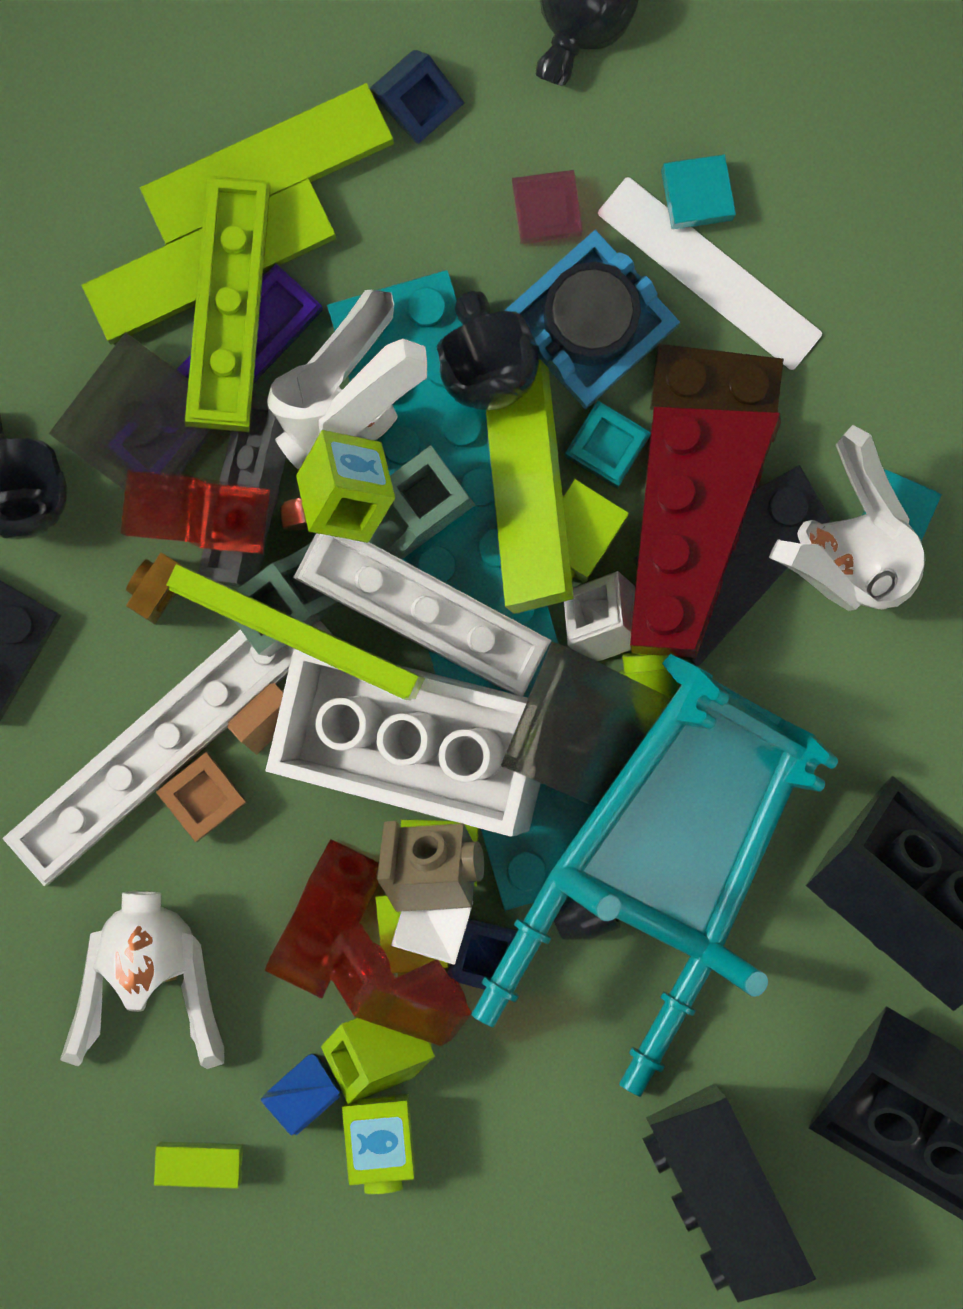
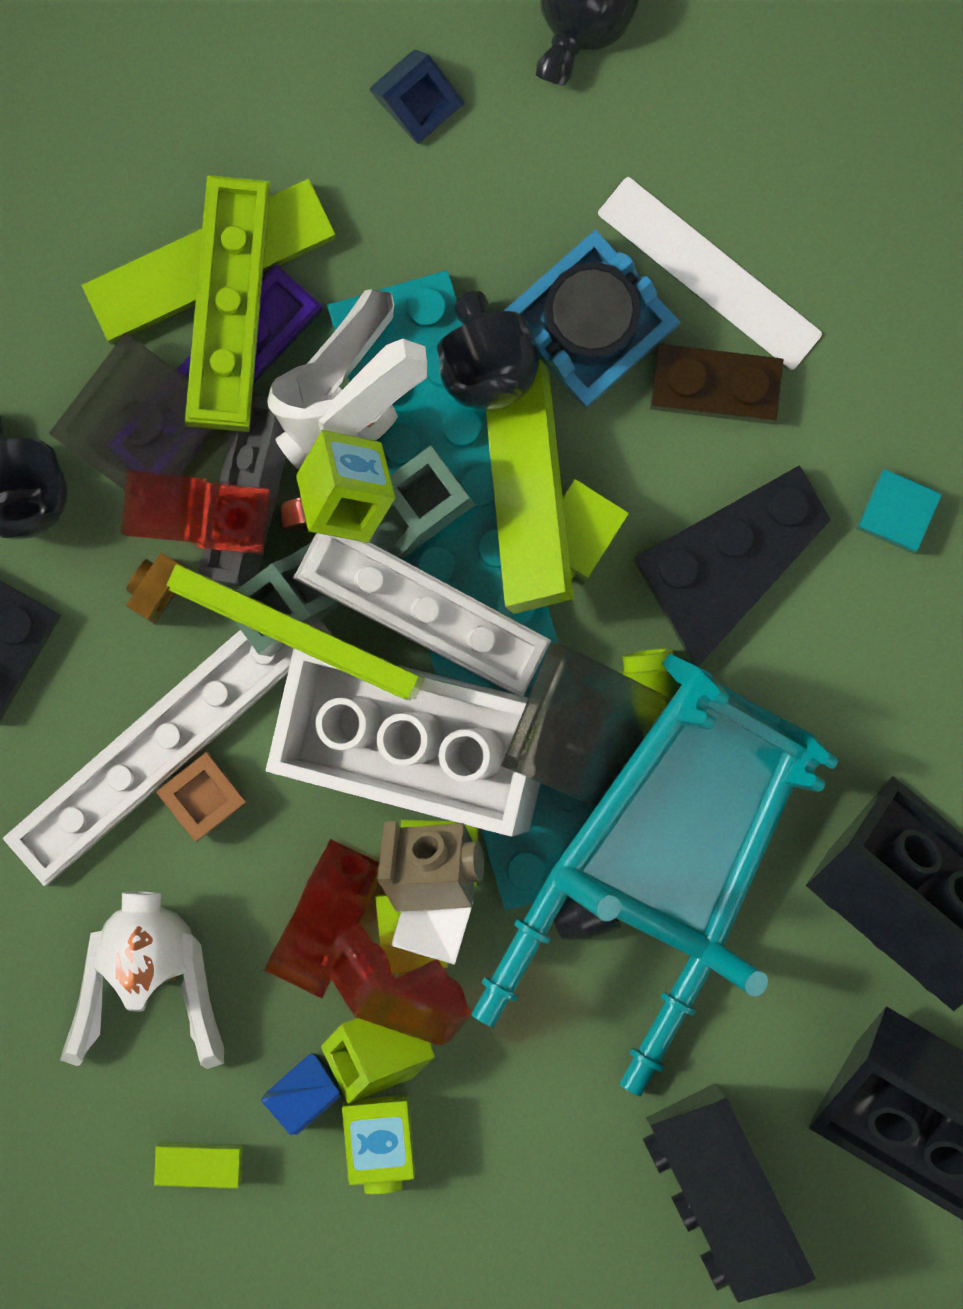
(258, 719): medium nougat tile -> none
(284, 154): lime tile -> none
(480, 952): dark blue slope -> none
(547, 207): clear pink tile -> none
(601, 617): white slope -> none
(607, 444): teal tile -> none
(693, 514): dark red wing -> none
(698, 192): teal tile -> none
(865, 558): white piece -> none

